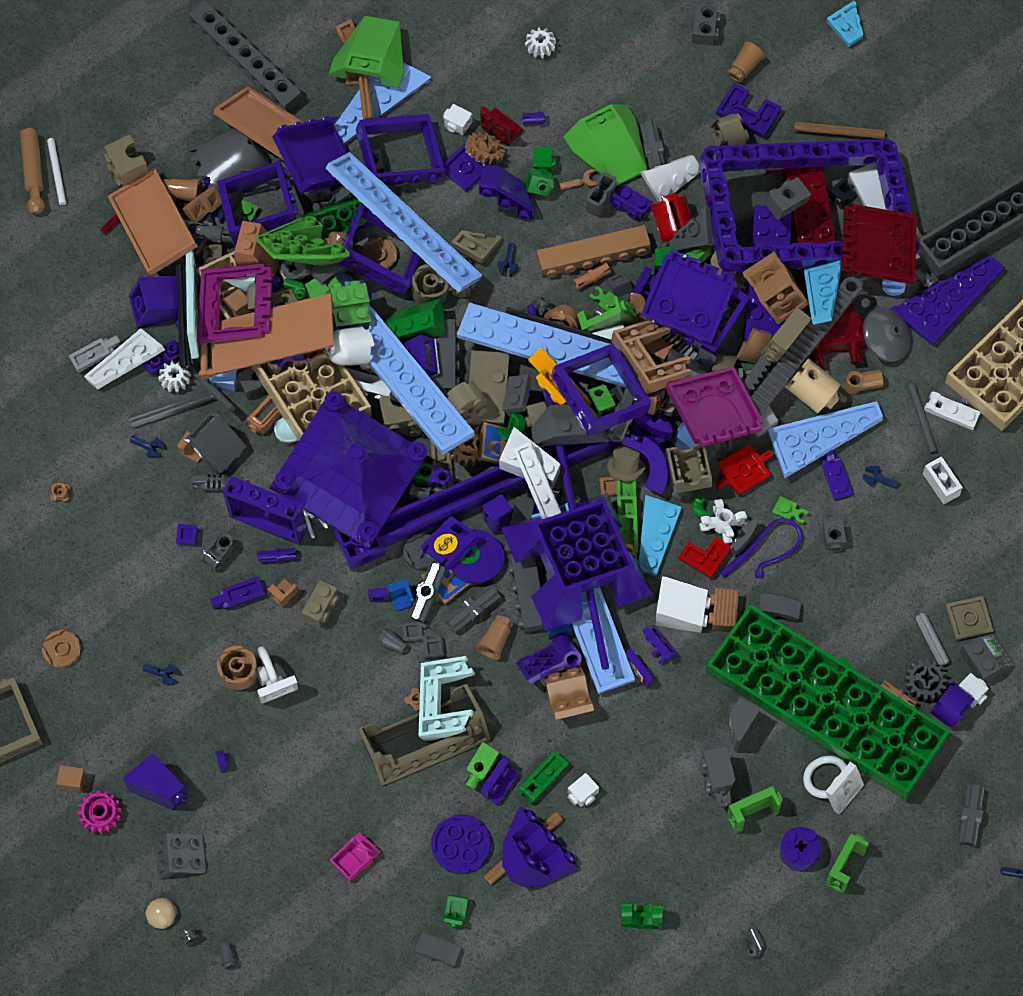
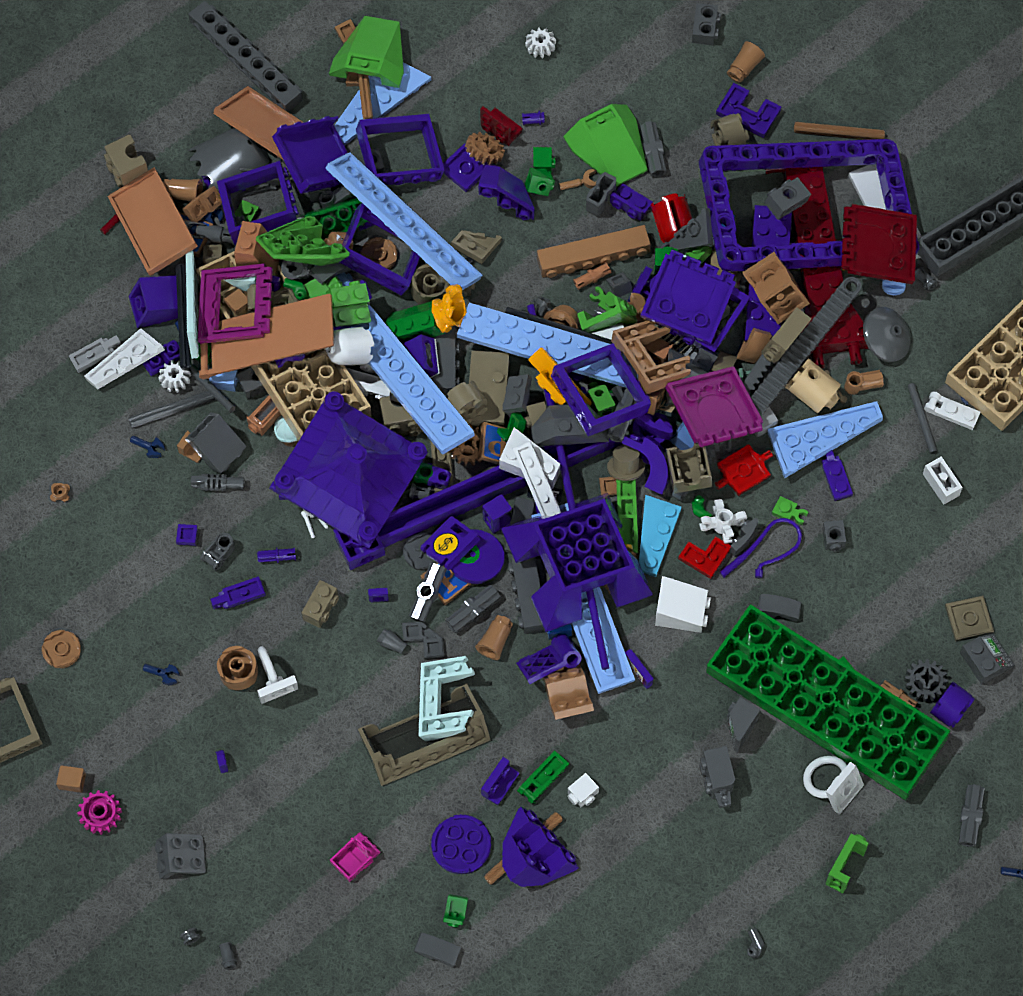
(32, 169): medium nougat piece -> none
(56, 171): white bar -> none
(156, 783): dark purple slope -> none
(161, 913): tan hair -> none
(262, 675): white tile -> none
(265, 510): dark purple window -> none
(283, 592): medium nougat panel -> none
(401, 595): blue panel -> none
(409, 700): medium nougat plate -> none
(449, 309): none -> light orange piece
(457, 119): white brick -> none
(484, 757): bright green torso -> none
(508, 261): dark blue bar -> none
(641, 916): green piece -> none
(655, 638): dark purple plate -> none
(671, 176): white wing -> none
(725, 609): medium nougat brick -> none
(752, 804): bright green panel -> none
(791, 855): dark purple brick -> none
(822, 289): medium azure wing -> none
(842, 194): black panel -> none
(847, 24): medium azure wing -> none
(878, 477): dark blue bar -> none
(932, 639): light grey axle -> none
(942, 304): dark purple wing -> none
(976, 688): white brick -> none

